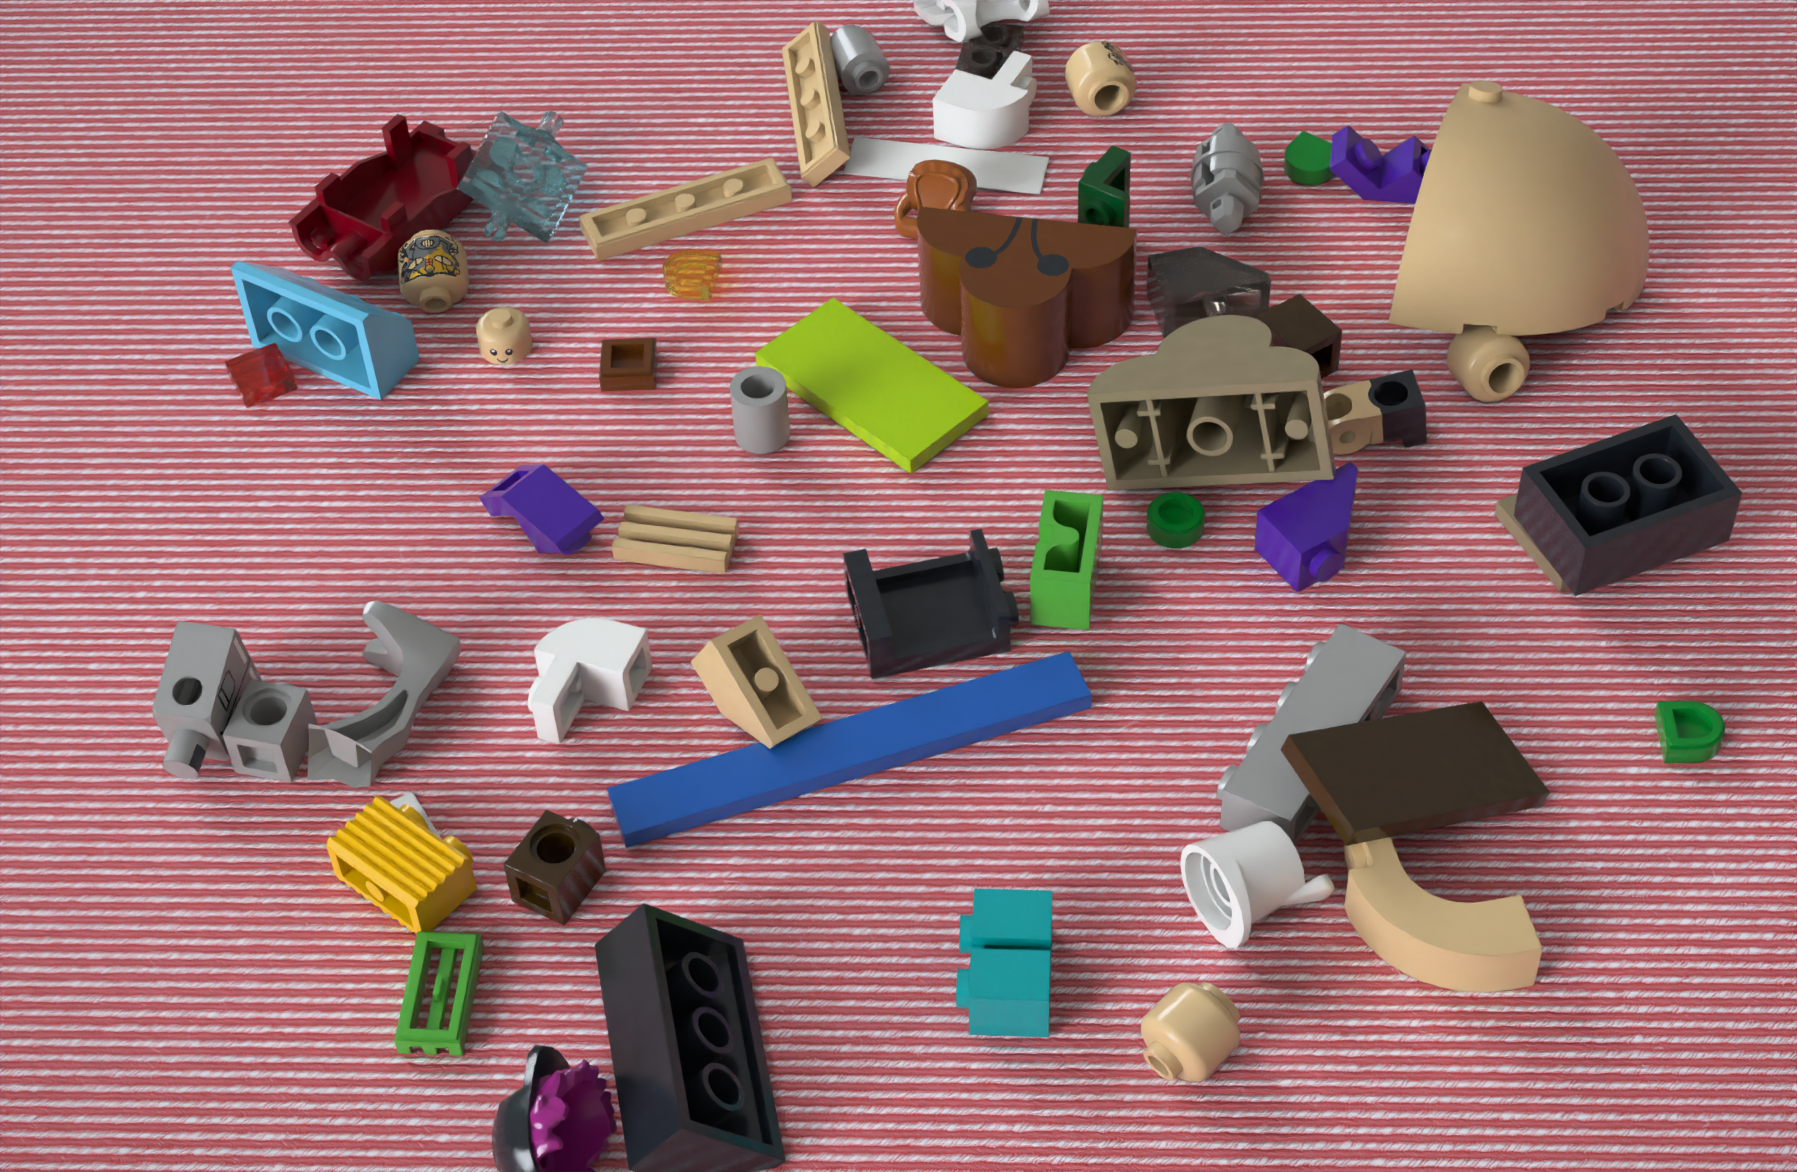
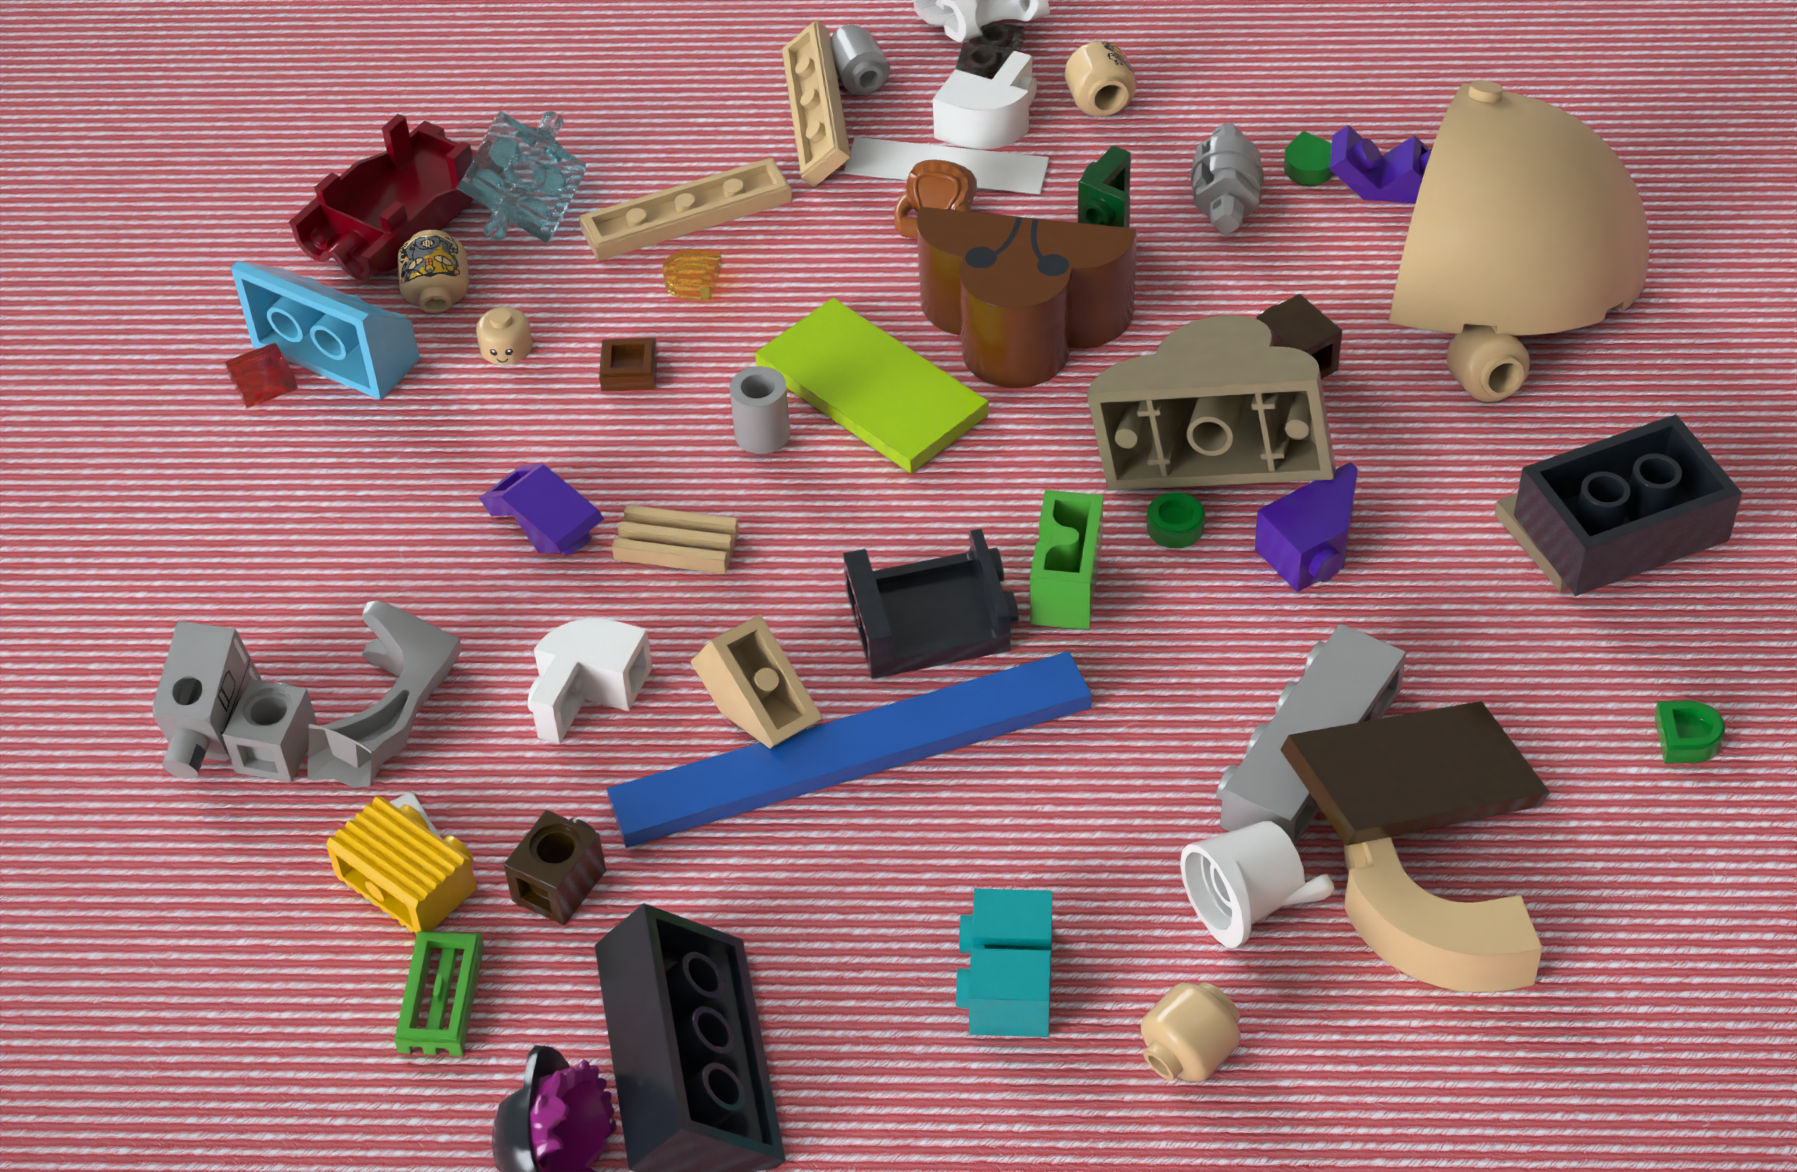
(1201, 285): clear smoke slope -> none
(1376, 413): leg -> none

